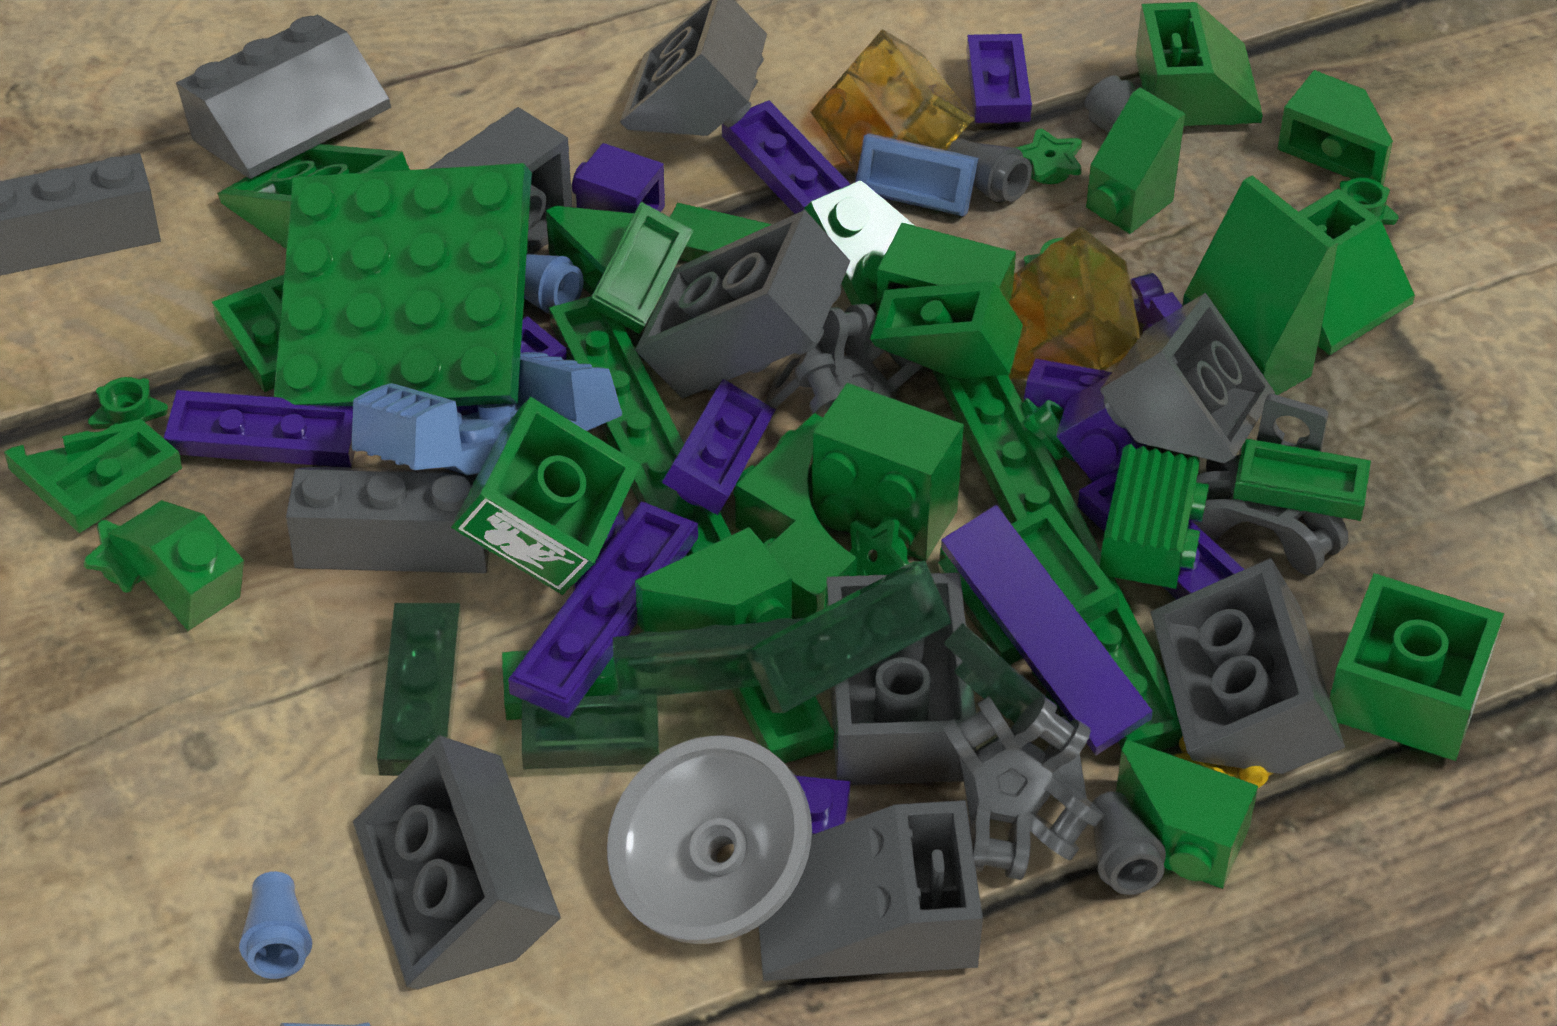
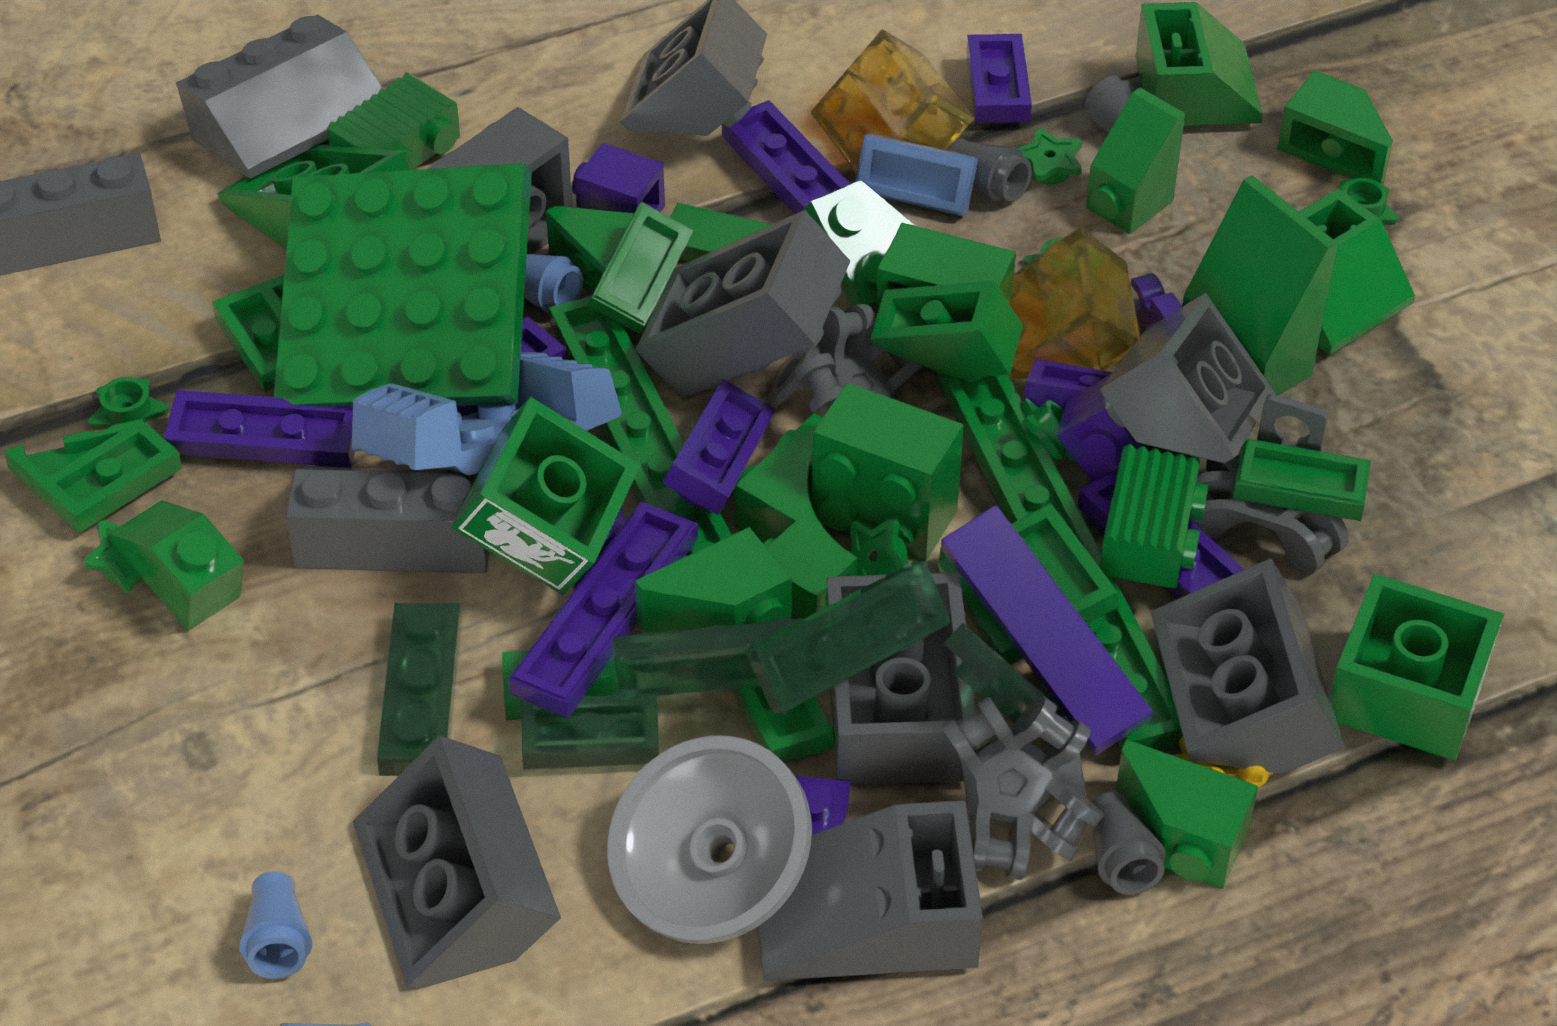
(401, 118): none -> green brick

